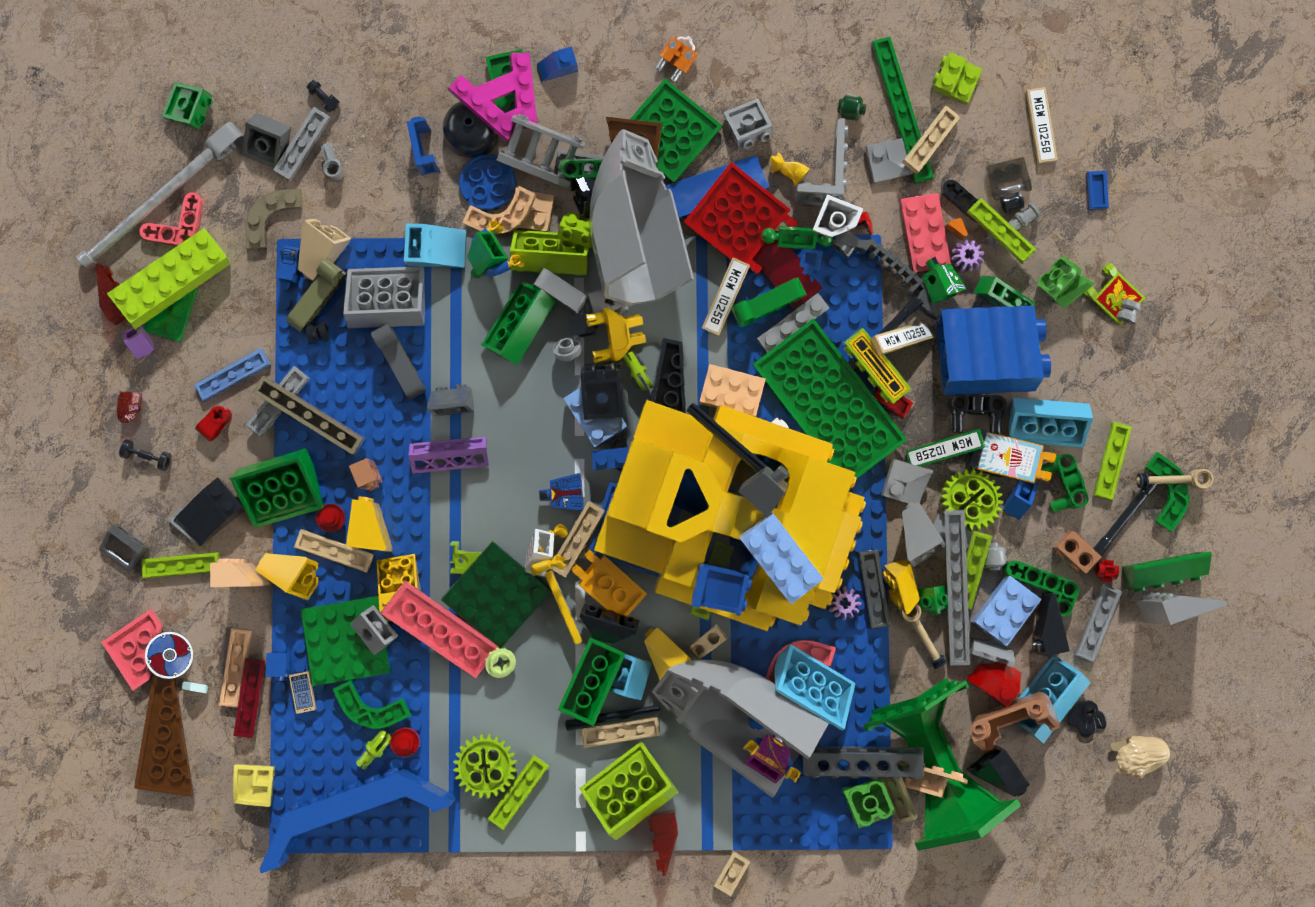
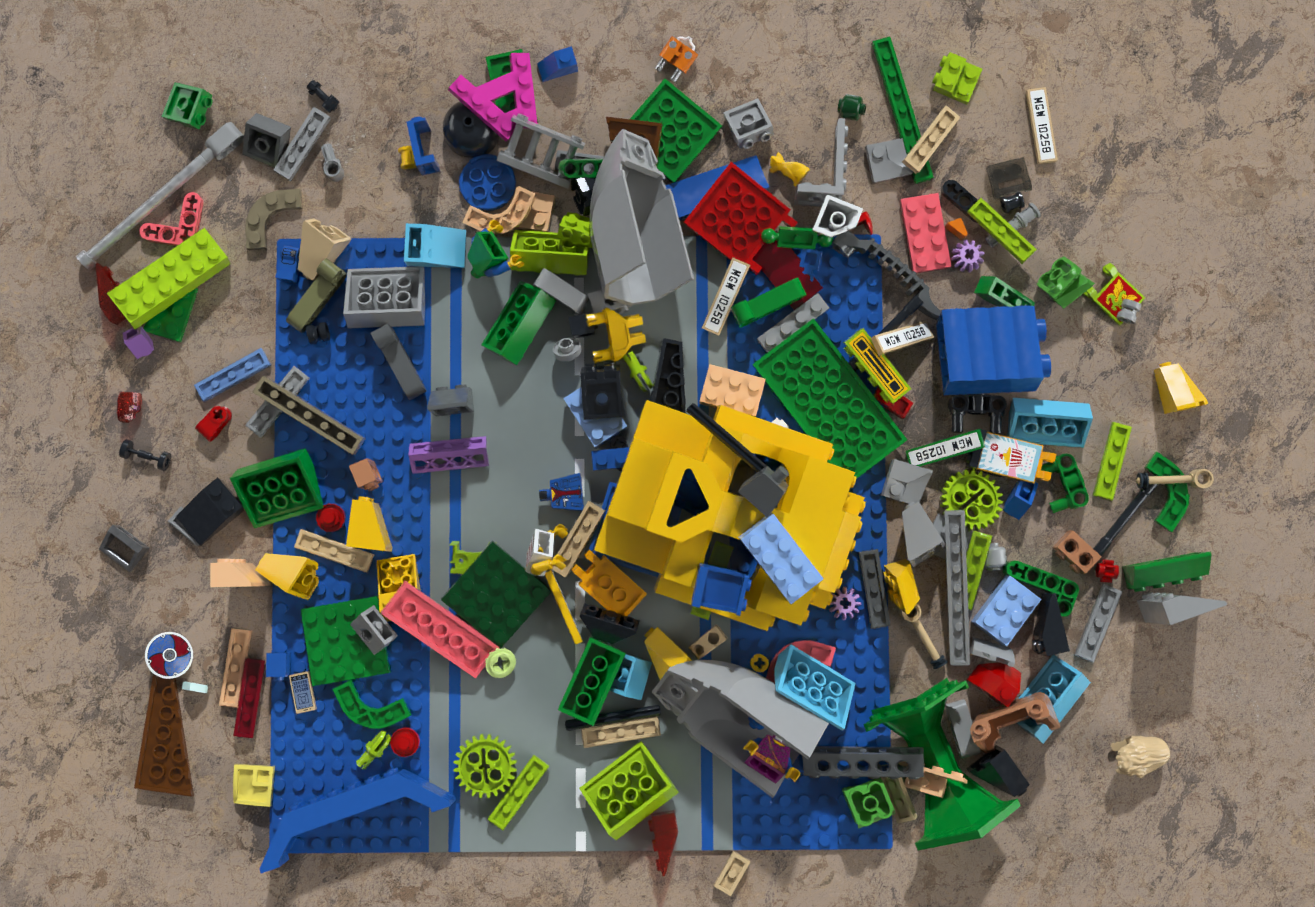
(129, 646): coral plate -> none
(178, 565): lime tile -> none
(407, 157): none -> yellow bush
(763, 667): none -> yellow bush
(933, 599): green brick -> none
(942, 281): green torso -> none
(960, 725): none -> light grey beam
(1087, 721): black plate -> none
(1097, 190): blue tile -> none
(1177, 389): none -> yellow slope

